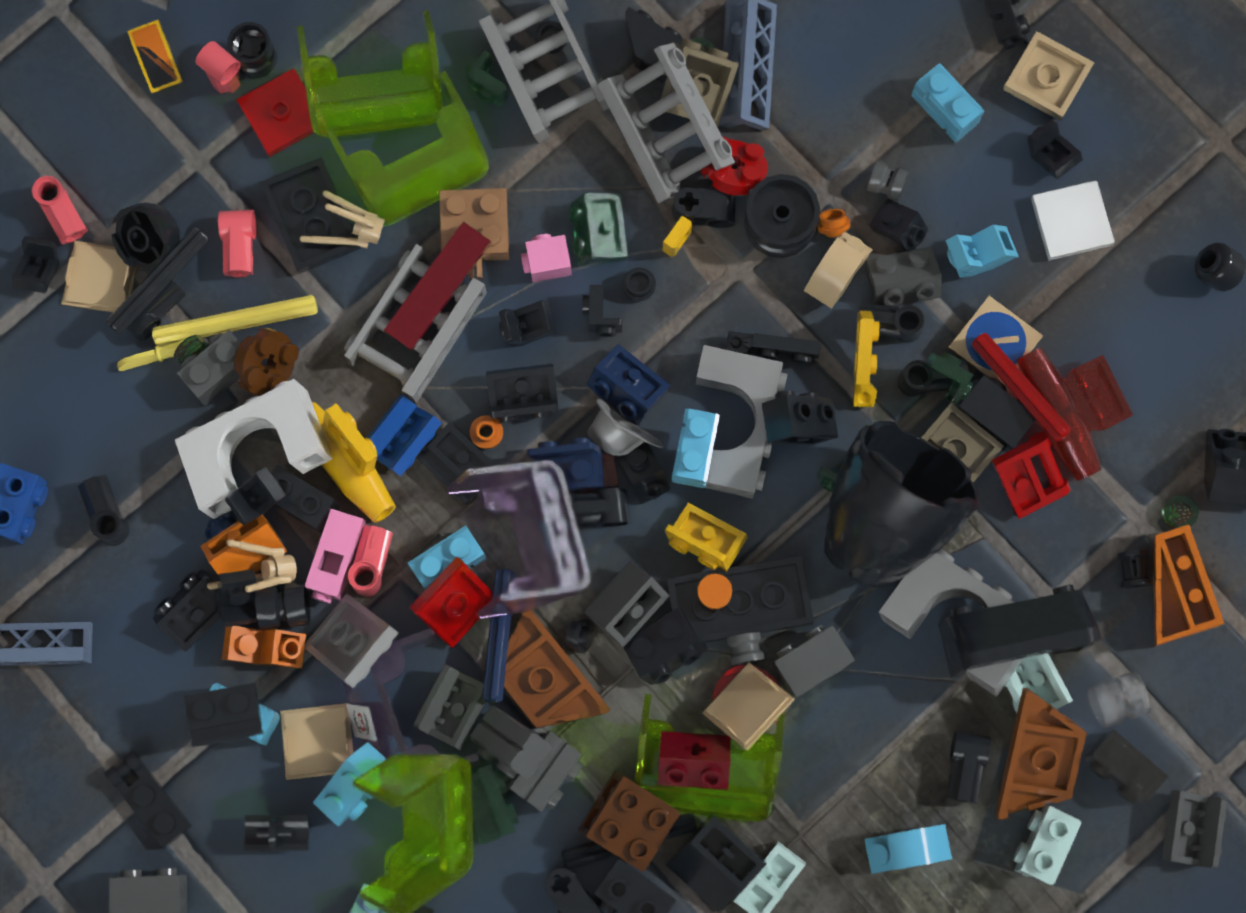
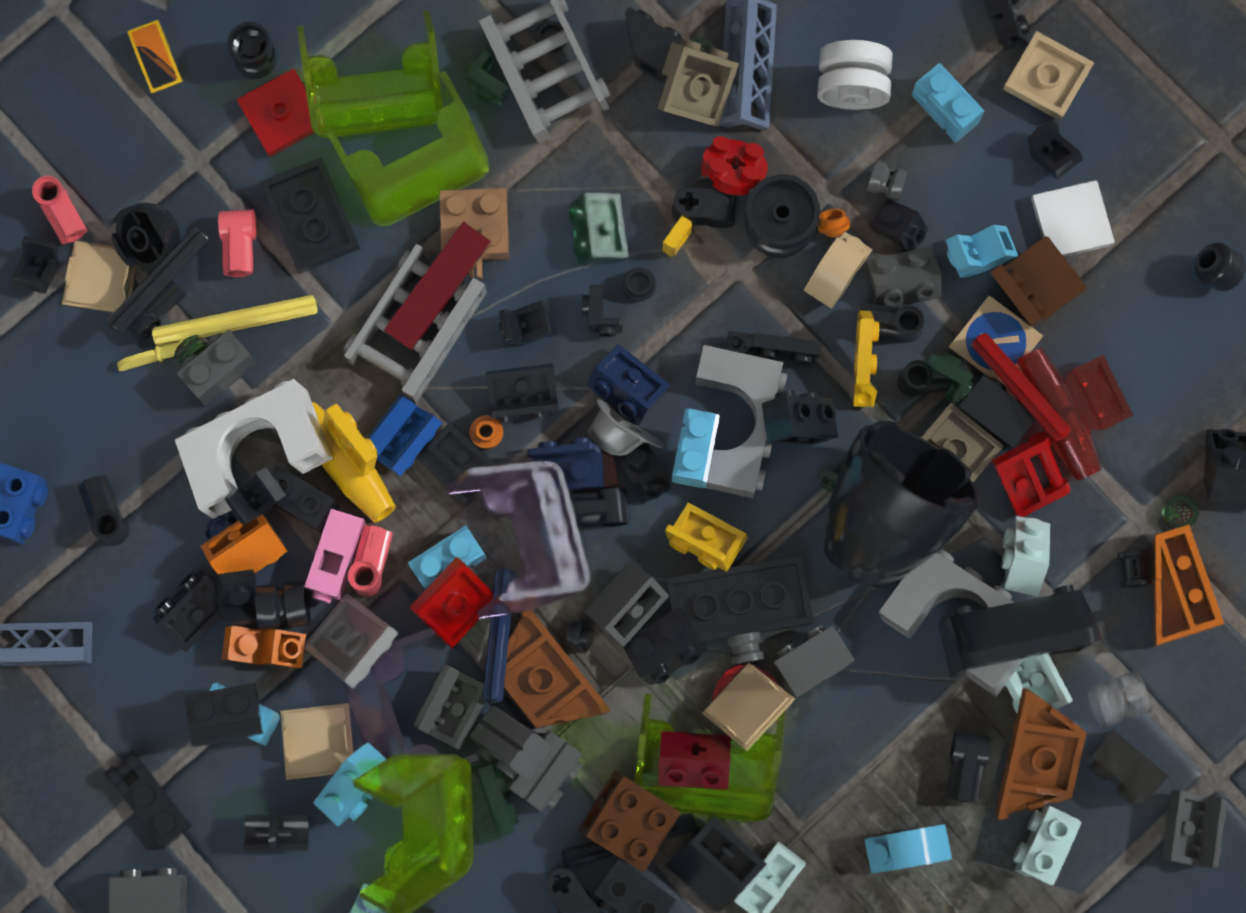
(220, 67): coral piece -> none
(264, 345): reddish brown plate -> none
(274, 570): tan plant -> none
(361, 722): white sticker -> none
(366, 226): tan plant -> none
(546, 258): bright pink brick -> none
(641, 140): light grey fence -> none
(714, 591): orange tile -> none
(854, 74): none -> white wheel
(1026, 555): none -> light aqua brick
(1039, 281): none -> reddish brown bracket

